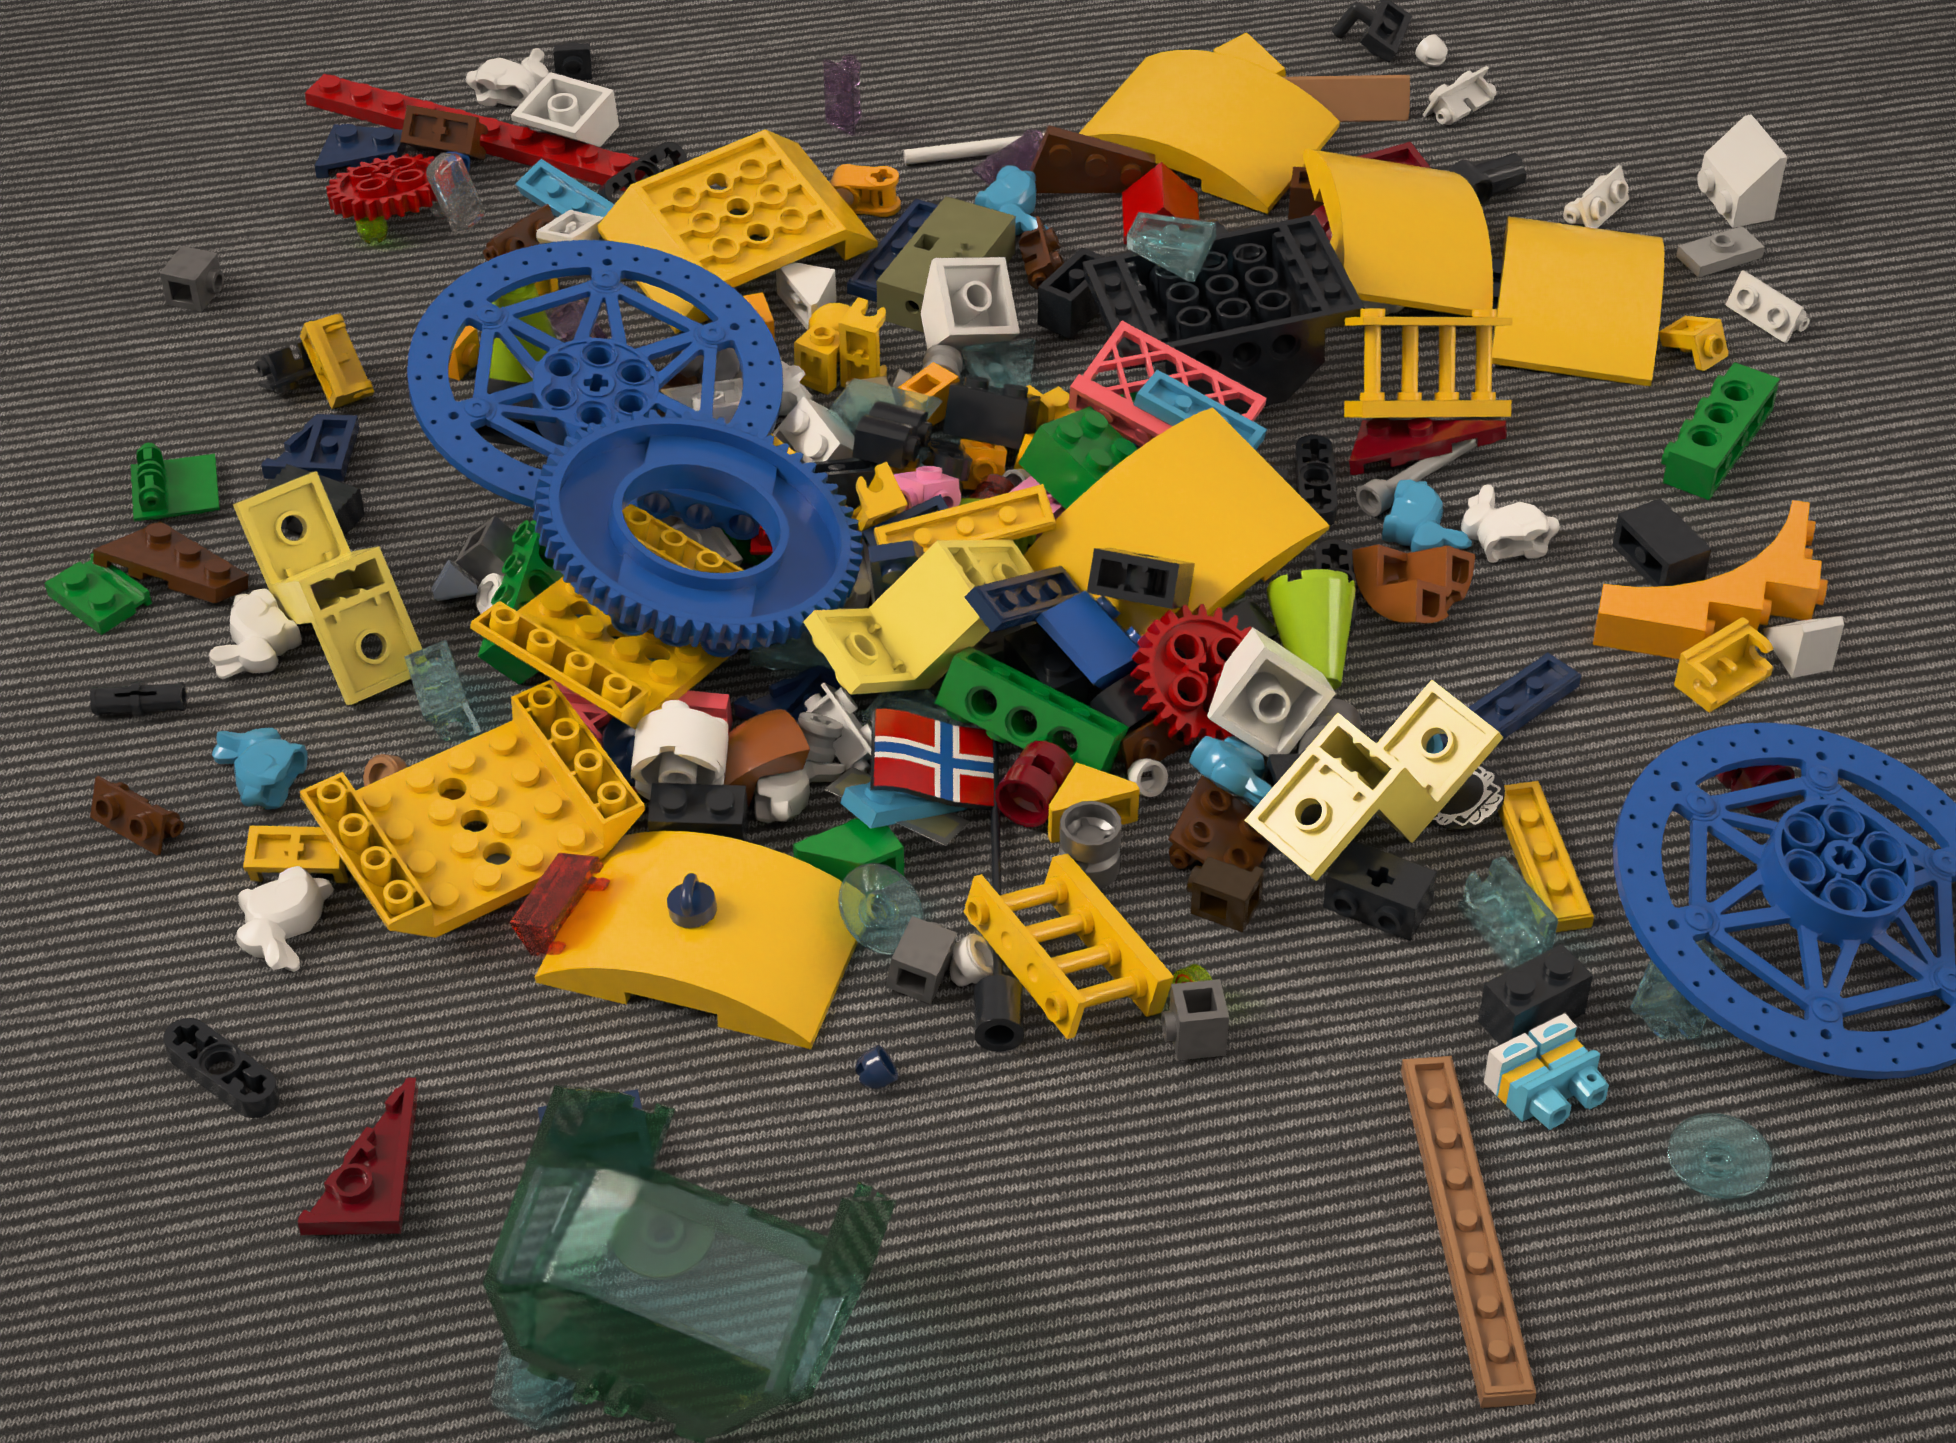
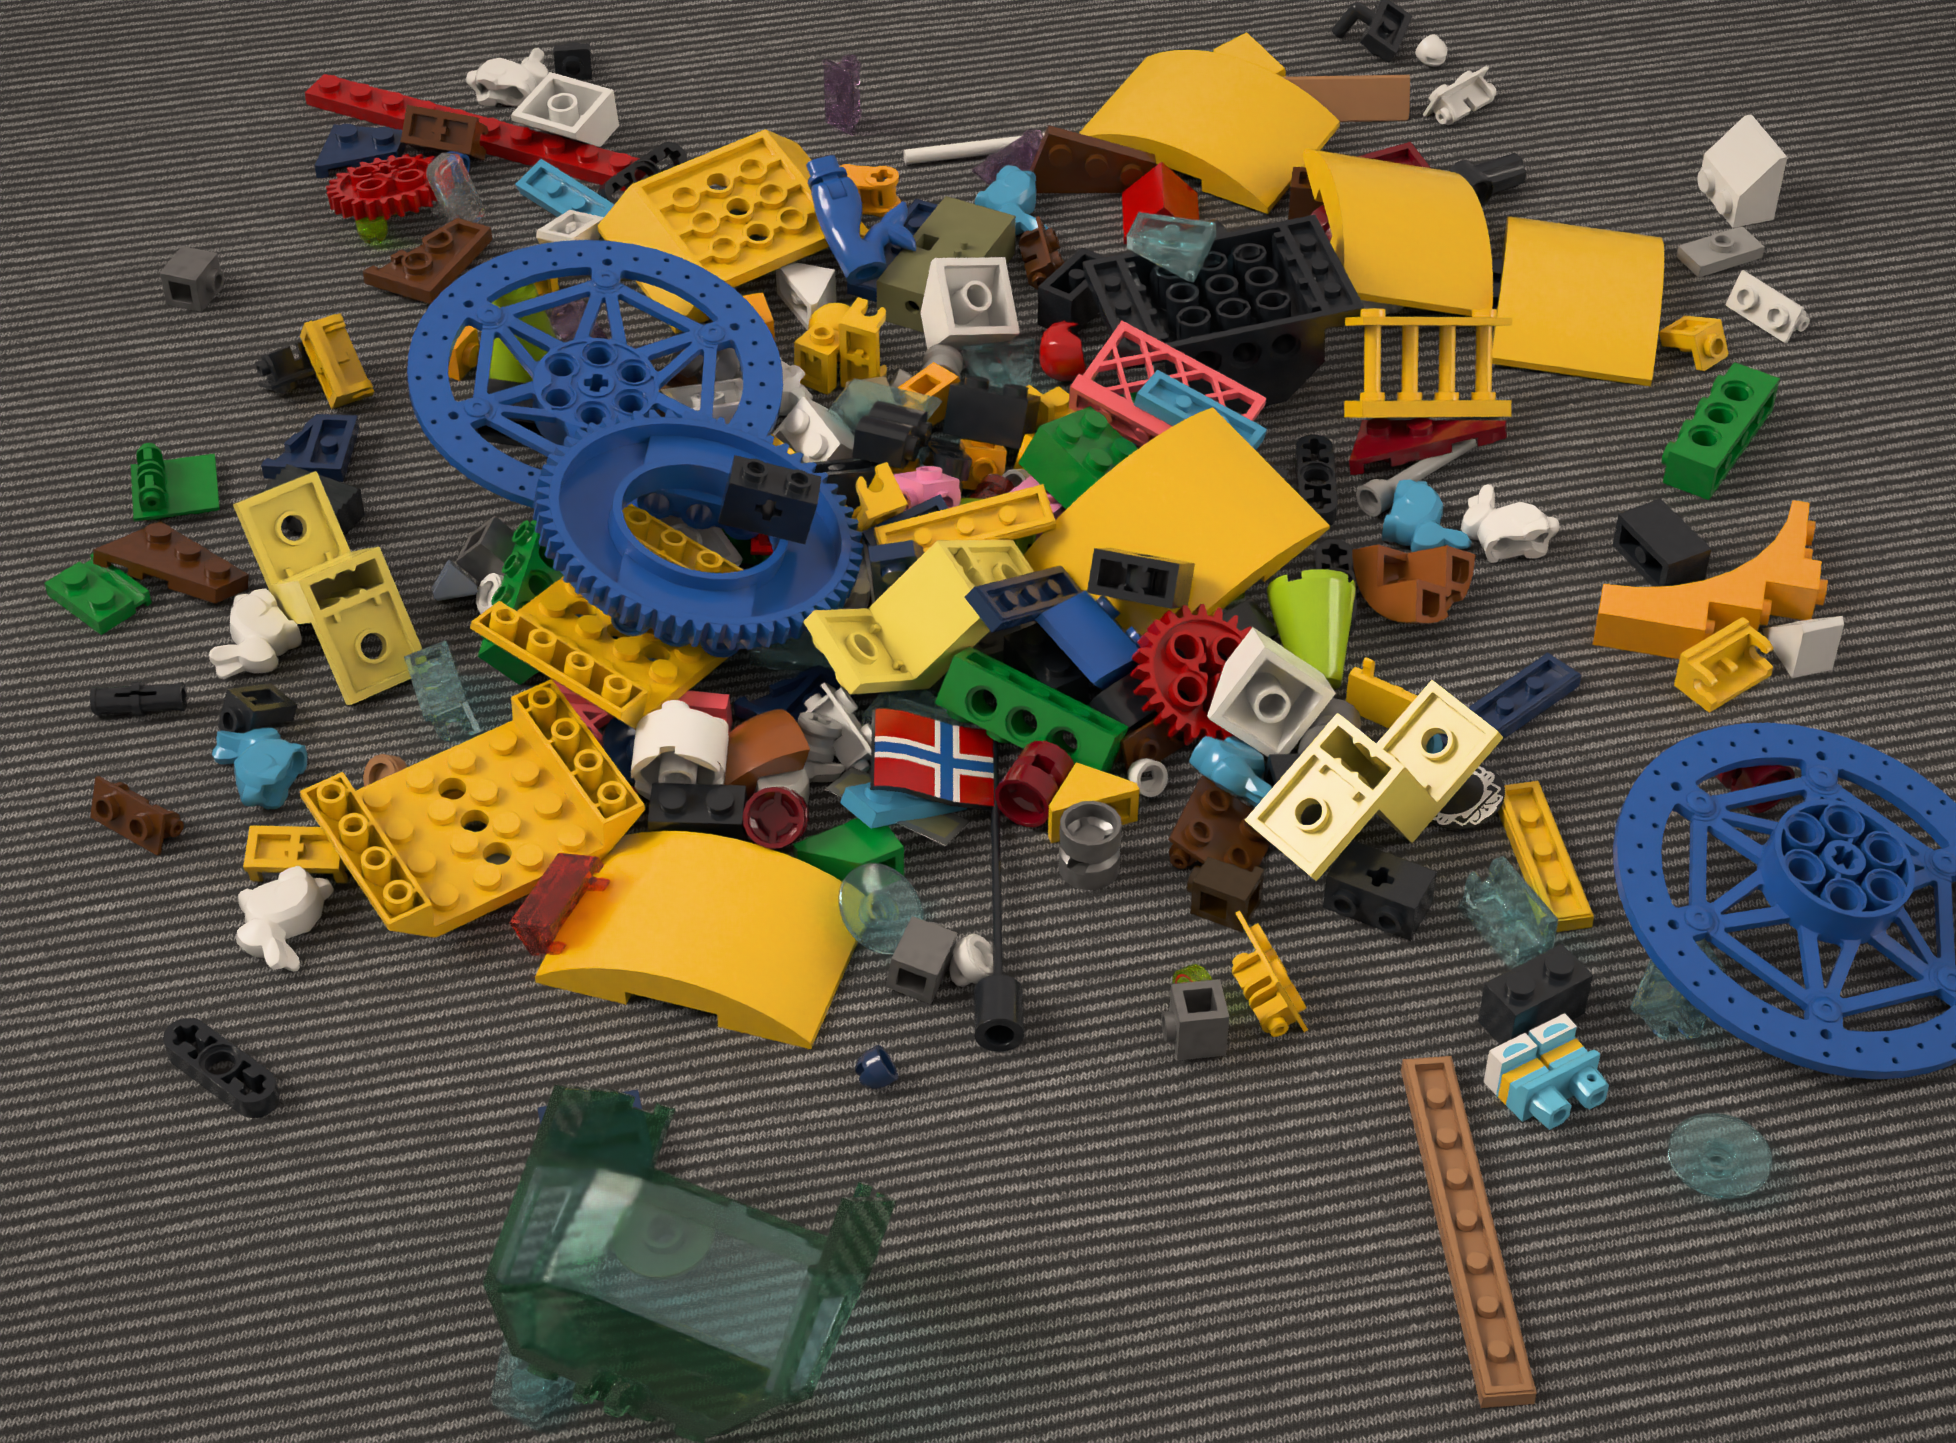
(255, 706): none -> black bracket
(371, 1183): dark red wing -> none
(434, 264): none -> reddish brown wing
(520, 234): reddish brown hinge -> none
(691, 903): dark blue tile -> none
(770, 499): none -> black brick
(776, 817): none -> dark red wheel
(839, 216): none -> blue piece
(1061, 353): none -> red hair
(1088, 915): yellow fence -> none
(1267, 984): none -> yellow hinge
(1374, 697): none -> yellow hinge
(1599, 201): white hinge -> none

